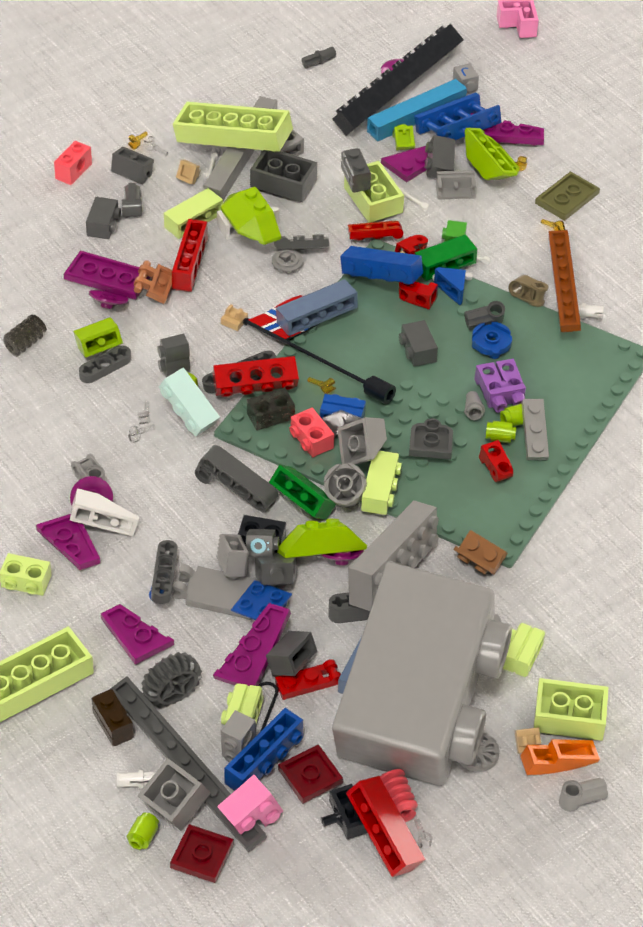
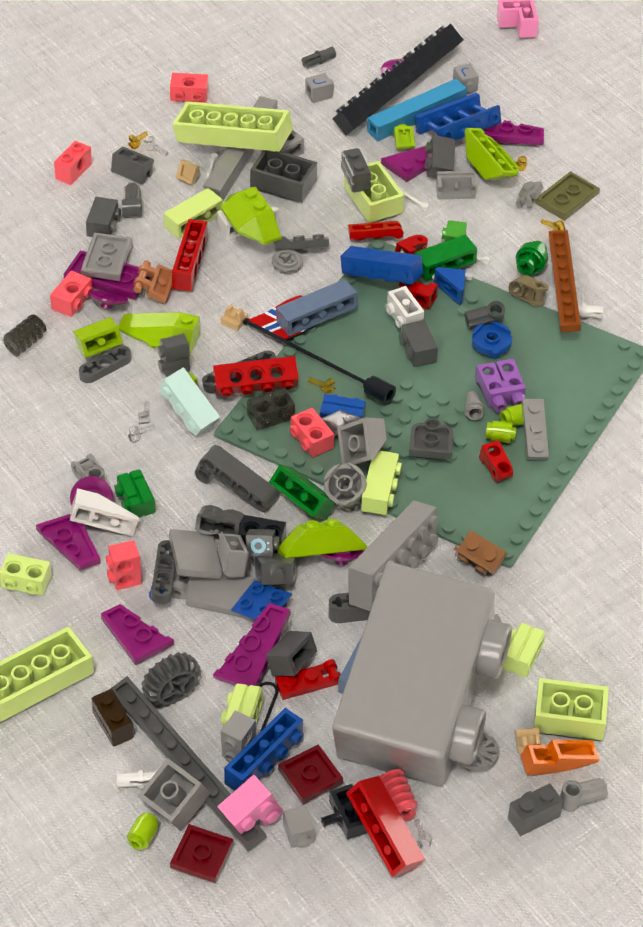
(71, 293): none -> coral brick
(106, 256): none -> light grey tile
(124, 565): none -> coral brick
(135, 493): none -> green brick
(156, 326): none -> lime wedge
(189, 87): none -> coral brick
(195, 554): none -> light grey tile
(216, 521): none -> dark grey brick
(298, 827): none -> light grey brick
(319, 87): none -> light grey brick
(403, 307): none -> white brick
(528, 192): none -> light grey plate
(531, 257): none -> green piece
(535, 809): none -> dark grey brick

